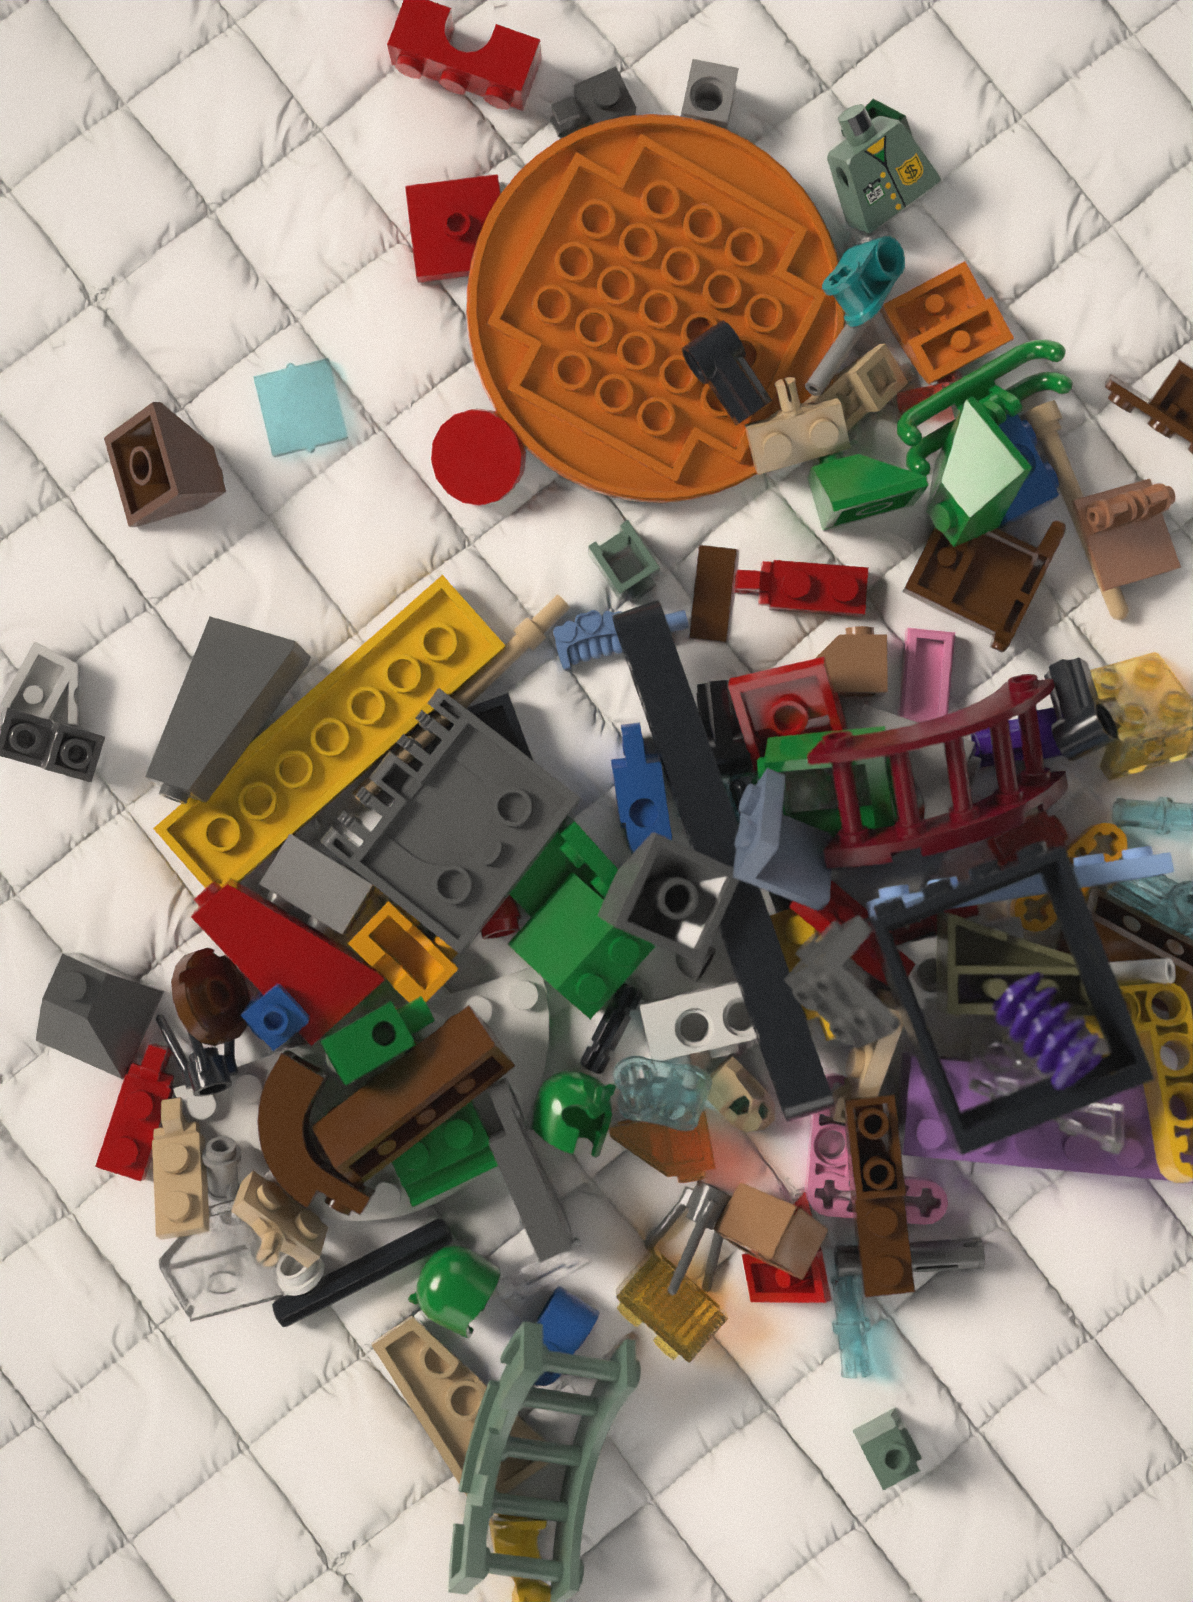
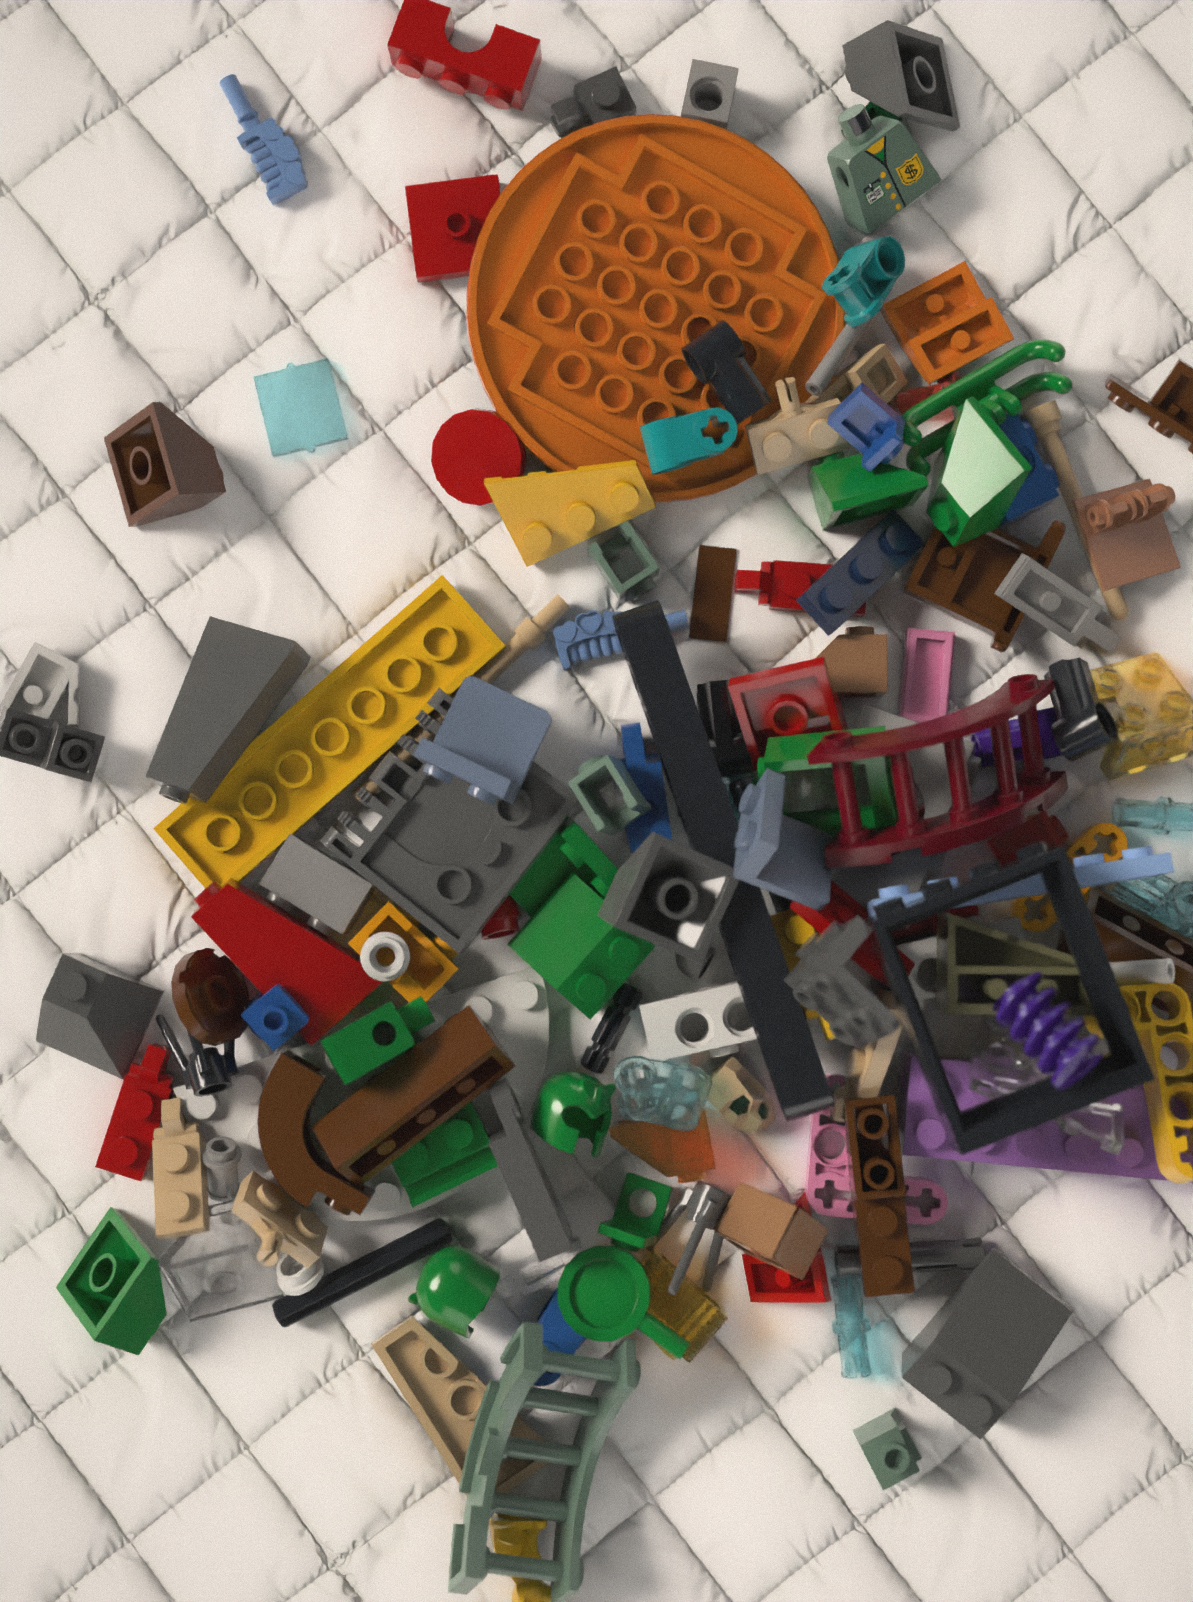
(116, 1286): none -> green slope
(269, 145): none -> medium blue piece
(377, 970): none -> white plate
(486, 741): none -> sand blue bracket
(568, 507): none -> yellow wing
(608, 794): none -> sand green window
(609, 1295): none -> green piece
(628, 1229): none -> green bracket
(679, 439): none -> teal piece
(860, 572): none -> dark blue plate
(869, 426): none -> blue bracket
(903, 74): none -> dark grey slope
(984, 1343): none -> dark grey slope
(1056, 605): none -> light grey hinge

